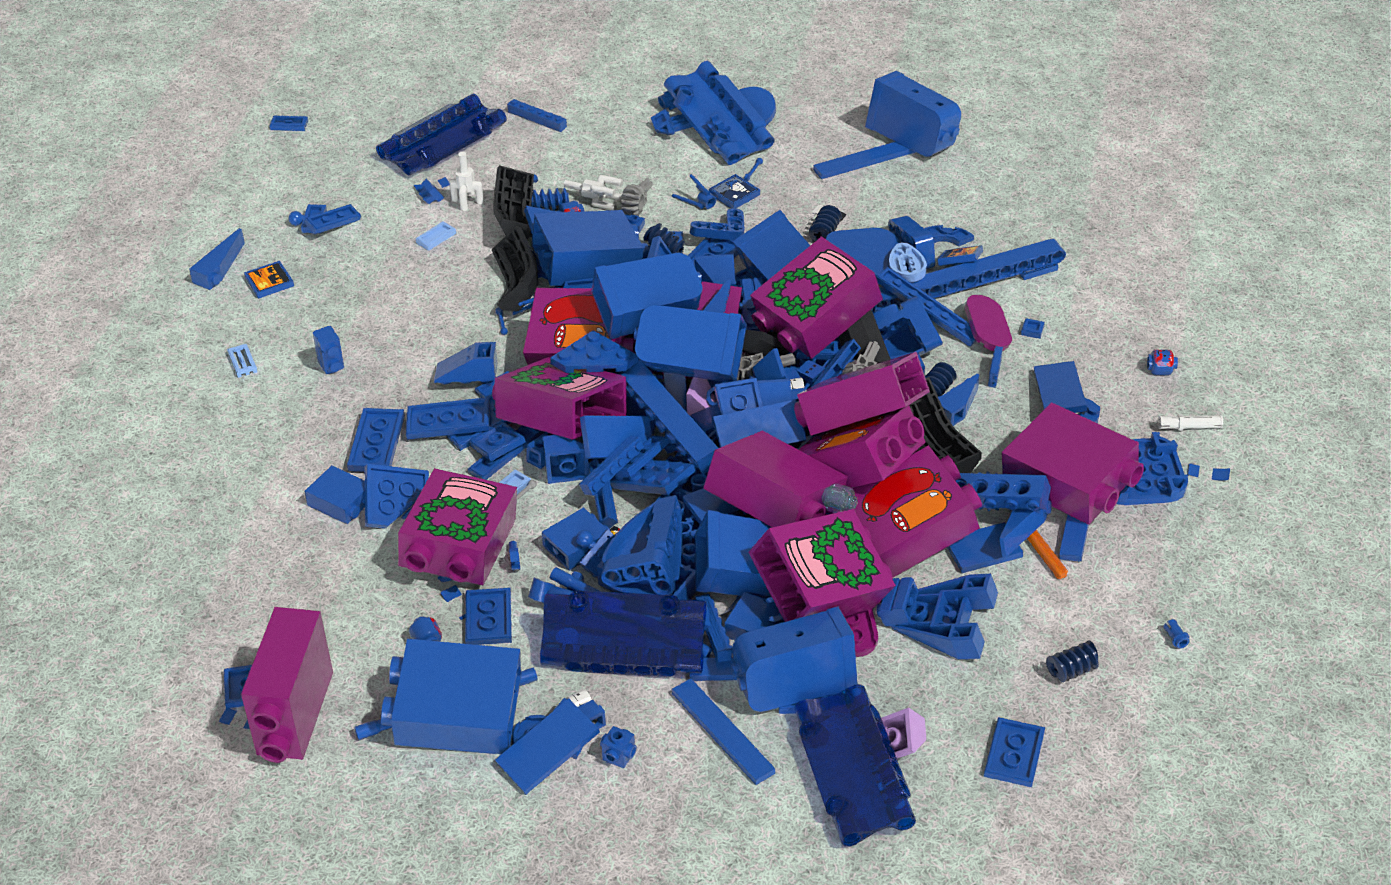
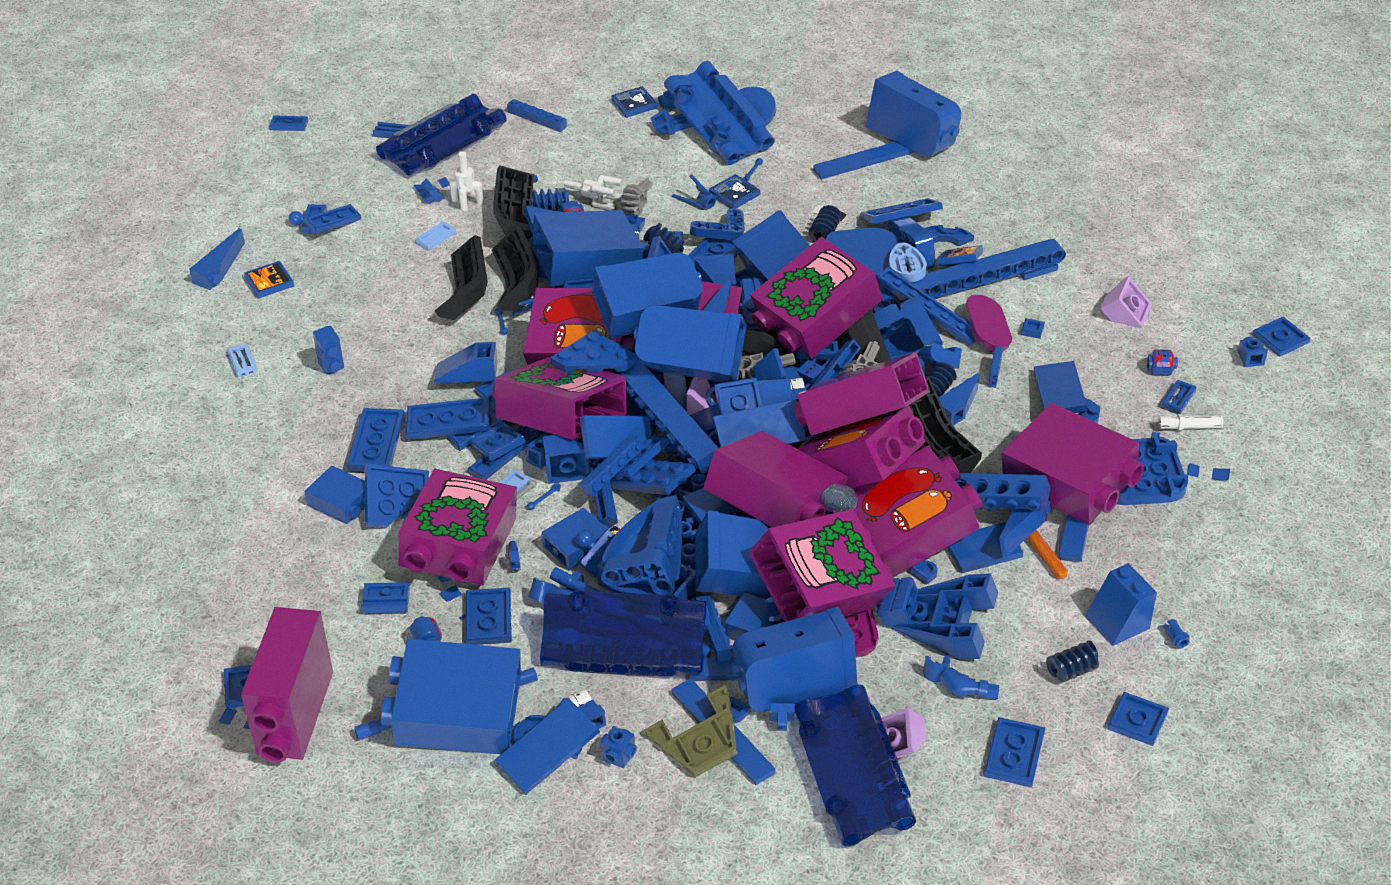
(386, 130): none -> blue tile
(386, 597): none -> blue plate
(469, 279): none -> black piece
(555, 487): none -> blue hinge
(634, 101): none -> tile
(704, 743): none -> olive wing
(739, 710): none -> blue tile
(782, 713): none -> blue tile
(901, 210): none -> blue tile
(925, 571): none -> blue tile
(936, 353): none -> blue leg
(957, 682): none -> blue piece
(1122, 605): none -> blue slope
(1126, 304): none -> lavender slope
(1138, 718): none -> blue tile
(1173, 406): none -> blue tile
(1250, 347): none -> blue brick
(1281, 336): none -> blue tile

